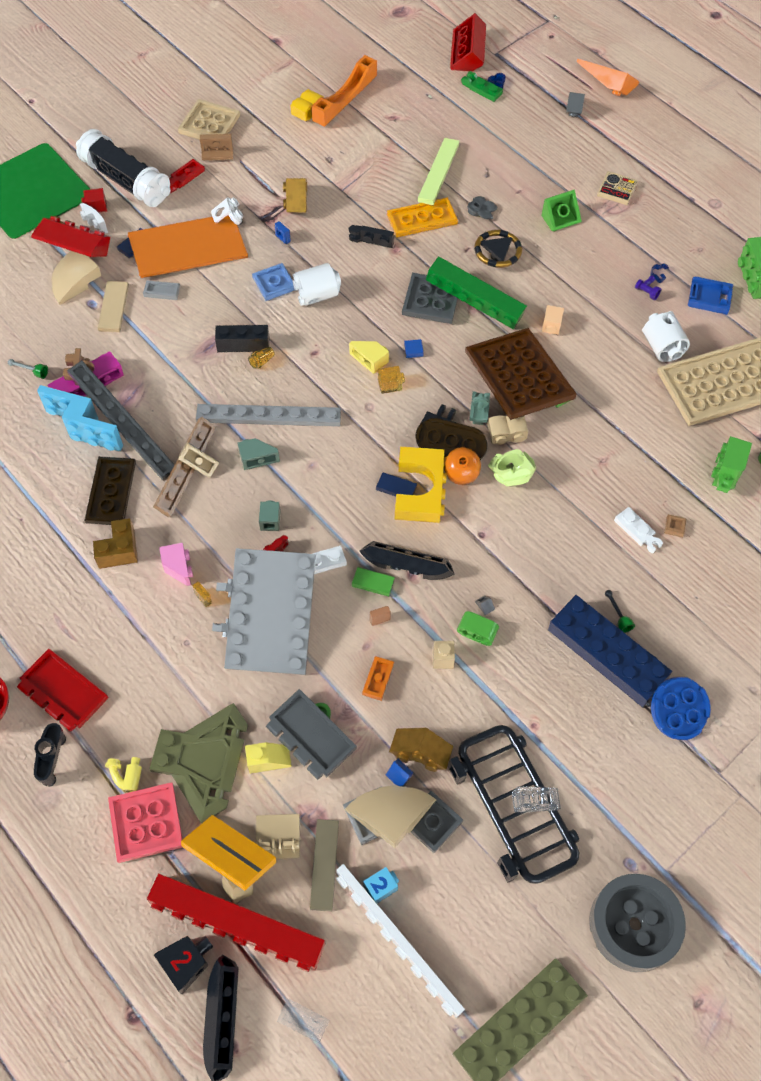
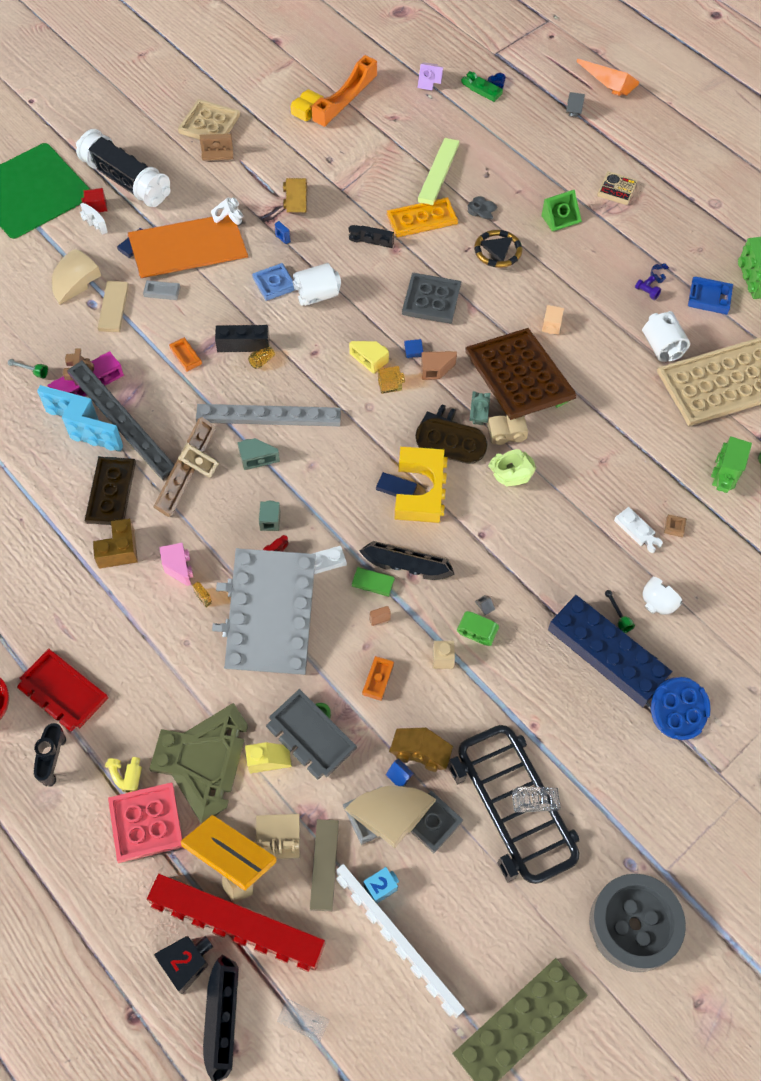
(72, 237): red slope -> none
(185, 174): red hinge -> none
(185, 354): none -> orange tile
(429, 75): none -> lavender brick
(437, 364): none -> nougat slope
(462, 473): orange cylinder -> none
(468, 44): red slope -> none
(475, 292): green brick -> none
(660, 598): none -> white cylinder

